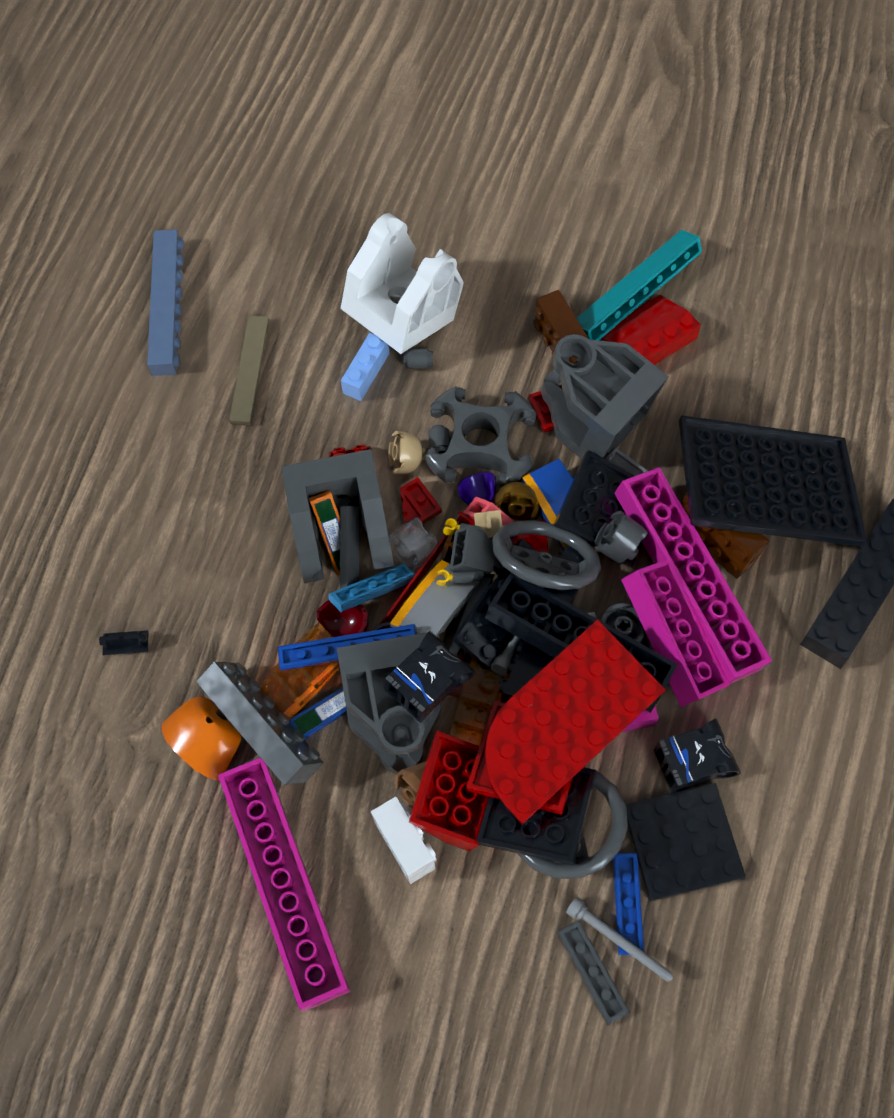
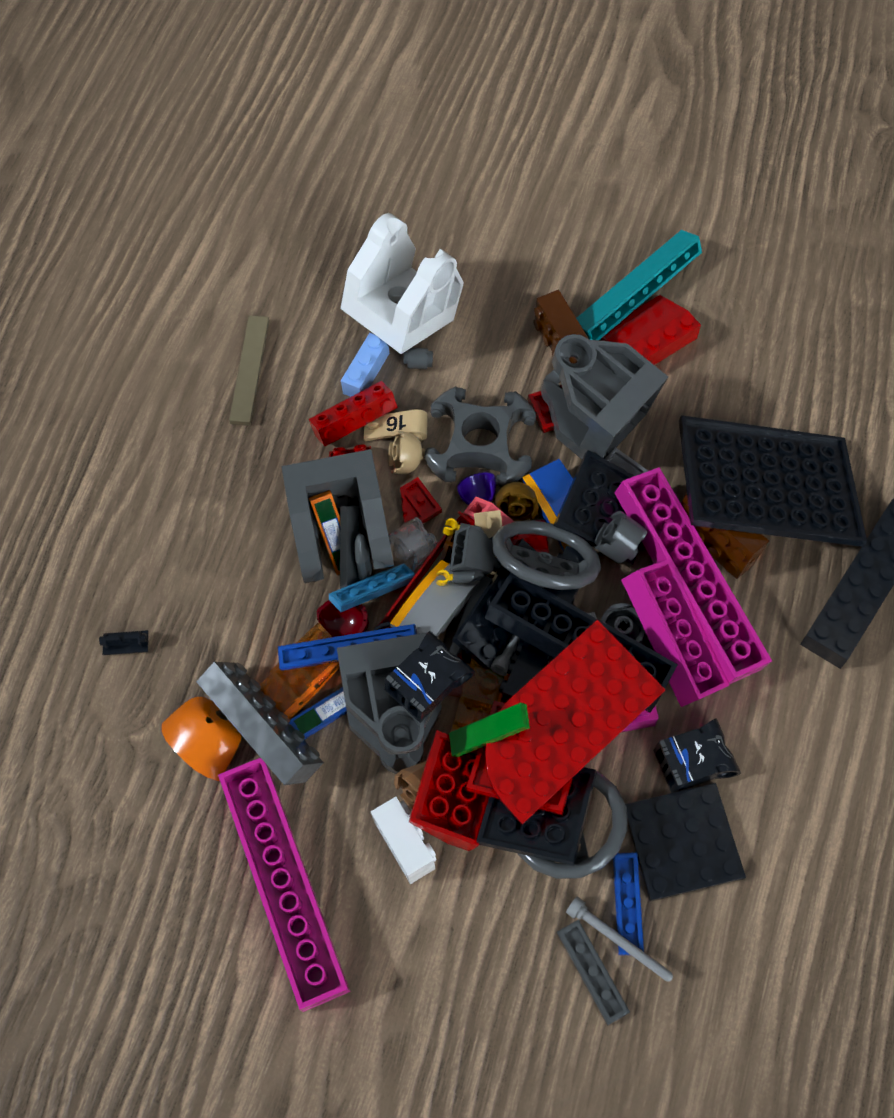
(164, 303): sand blue brick -> none
(353, 413): none -> red brick
(363, 557): none -> dark grey piece
(408, 421): none -> tan door
(439, 438): dark grey brick -> none
(489, 729): none -> green tile

